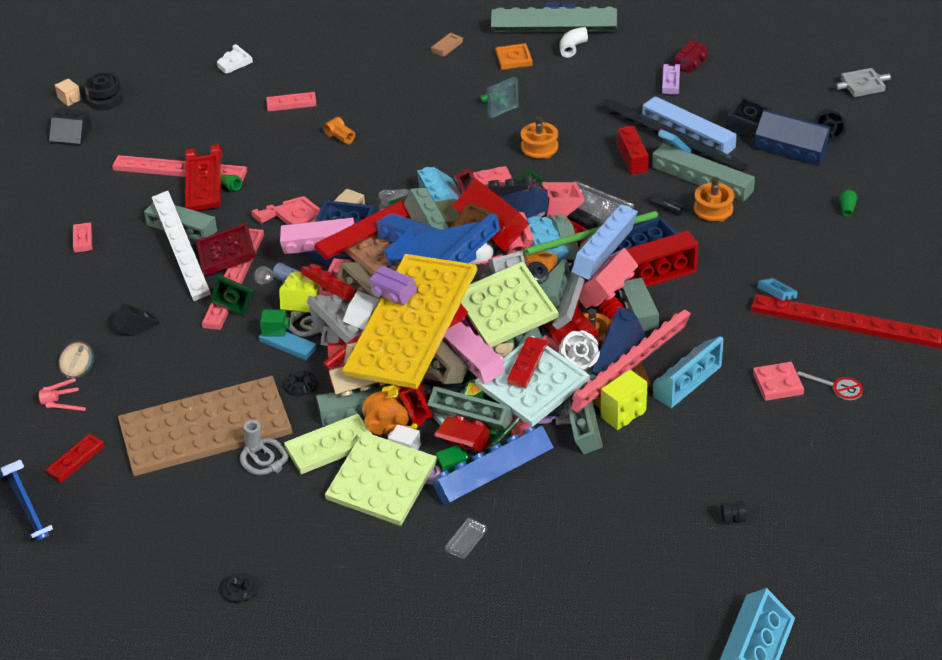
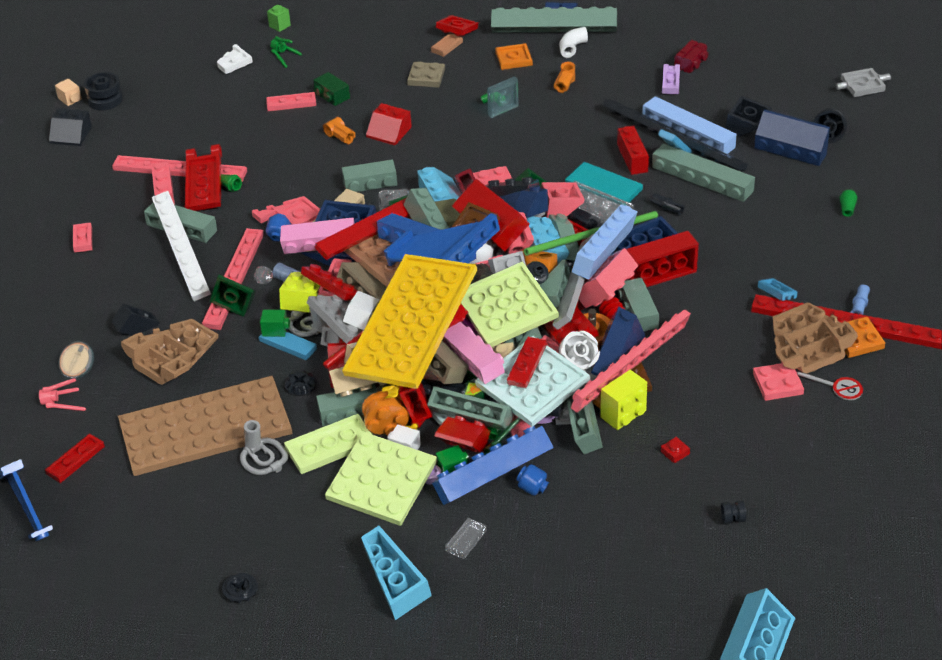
(162, 179): none -> coral brick
(170, 351): none -> medium nougat wedge
(225, 249): dark red plate -> none
(274, 225): none -> blue head
(278, 18): none -> bright green brick
(279, 45): none -> green plant
(331, 89): none -> dark green brick
(370, 176): none -> sand green brick
(389, 124): none -> slope
(392, 285): medium lavender brick -> none
(397, 576): none -> medium azure wedge
(426, 74): none -> dark tan plate
(456, 25): none -> red plate
(532, 480): none -> blue head
(539, 139): orange wheel -> none
(565, 77): none -> orange piece
(606, 182): none -> teal tile
(675, 450): none -> red plate
(689, 372): medium azure slope -> none
(714, 201): orange wheel -> none
(810, 338): none -> medium nougat wedge
(860, 301): none -> medium blue pin
(867, 340): none -> orange plate

